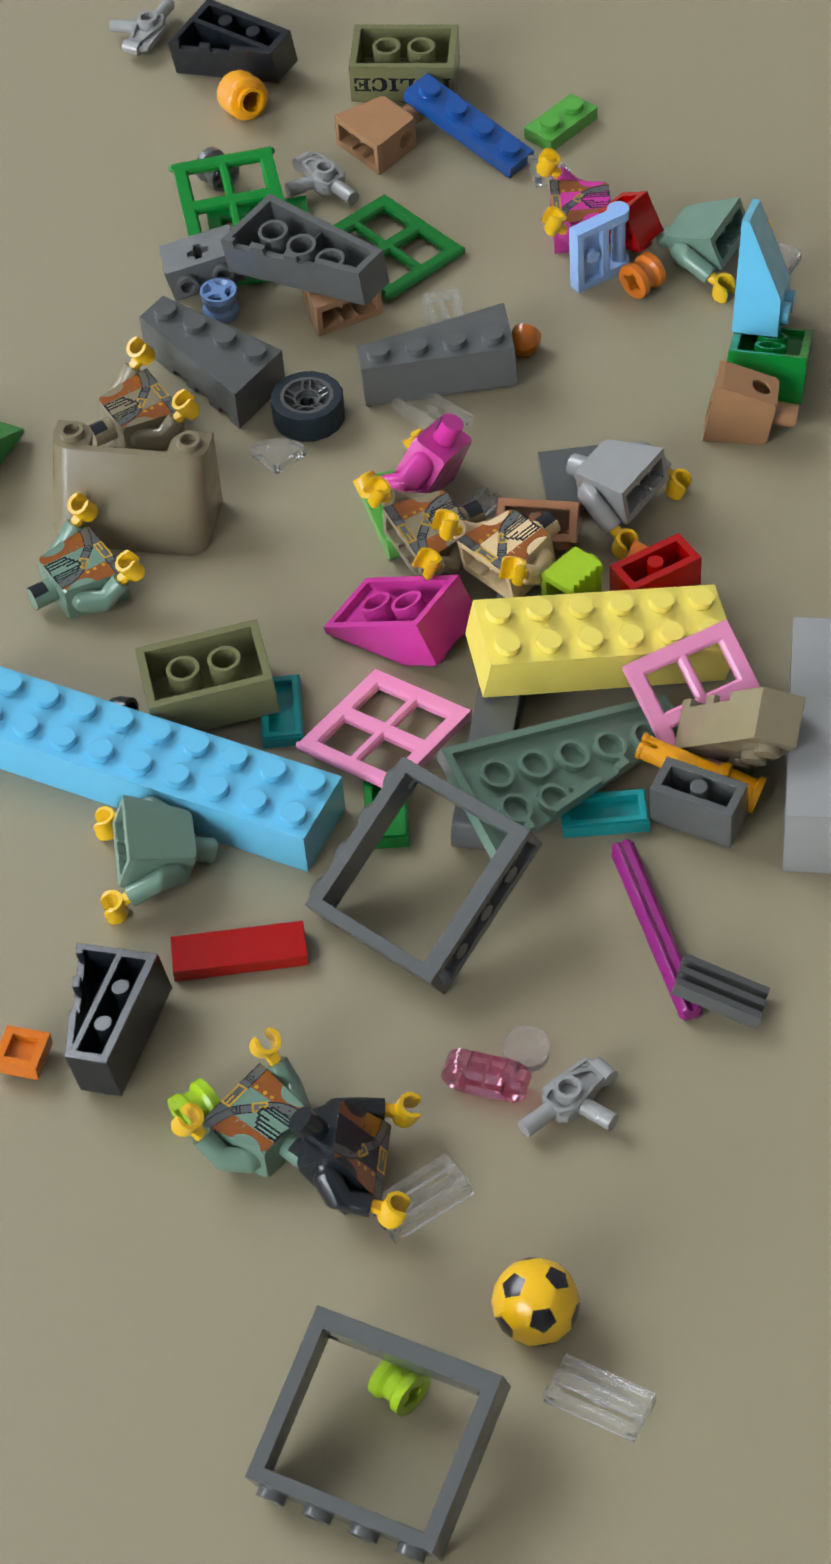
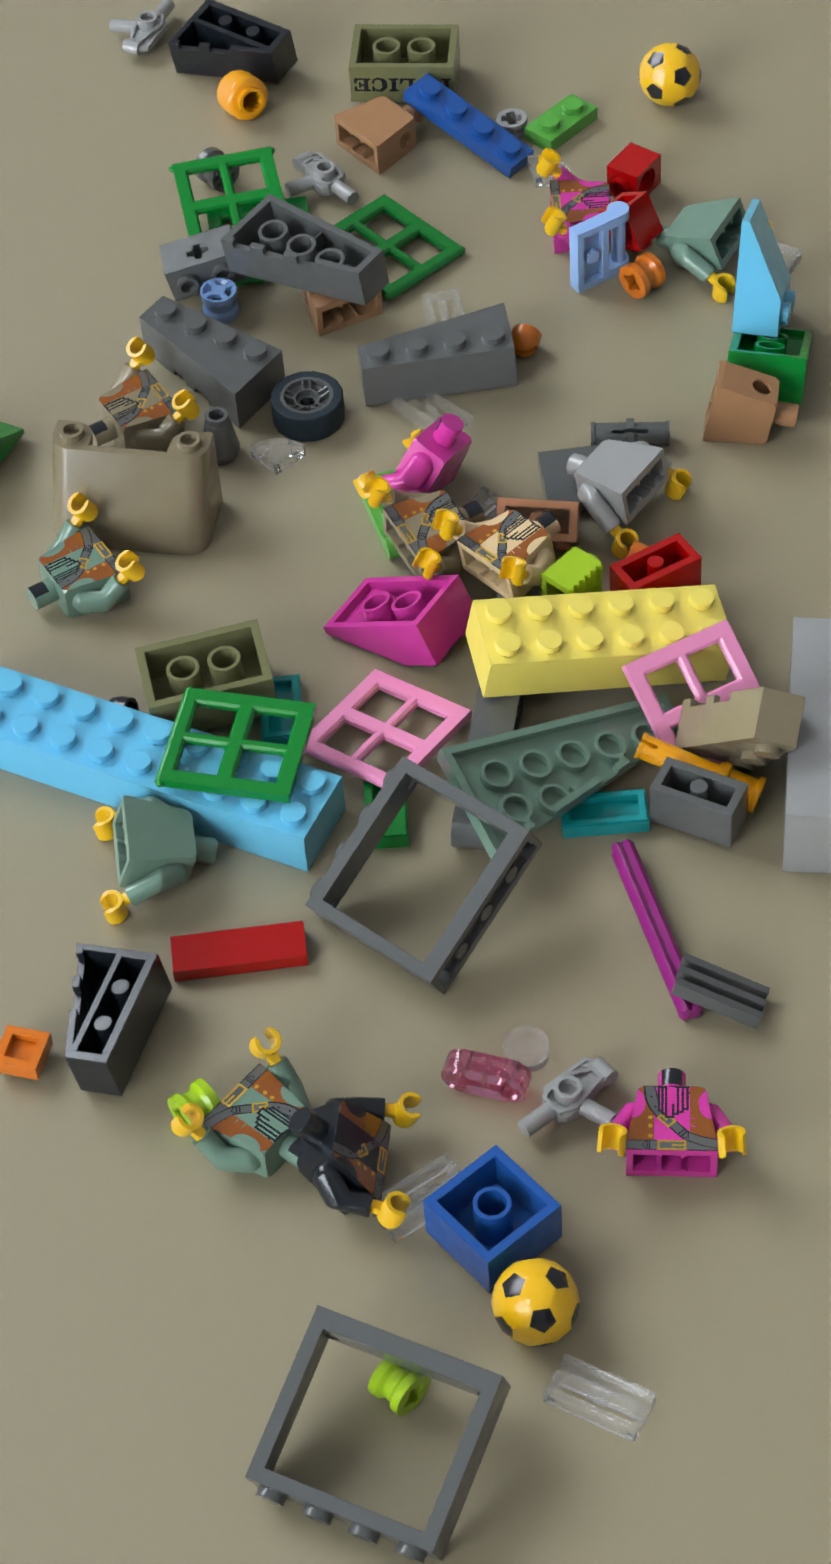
(225, 437): none -> dark grey cone
(235, 745): none -> green window
(492, 1217): none -> blue brick
(513, 121): none -> light grey bush
(634, 170): none -> red brick
(652, 432): none -> dark grey pin
(669, 74): none -> yellow piece
(672, 1130): none -> torso

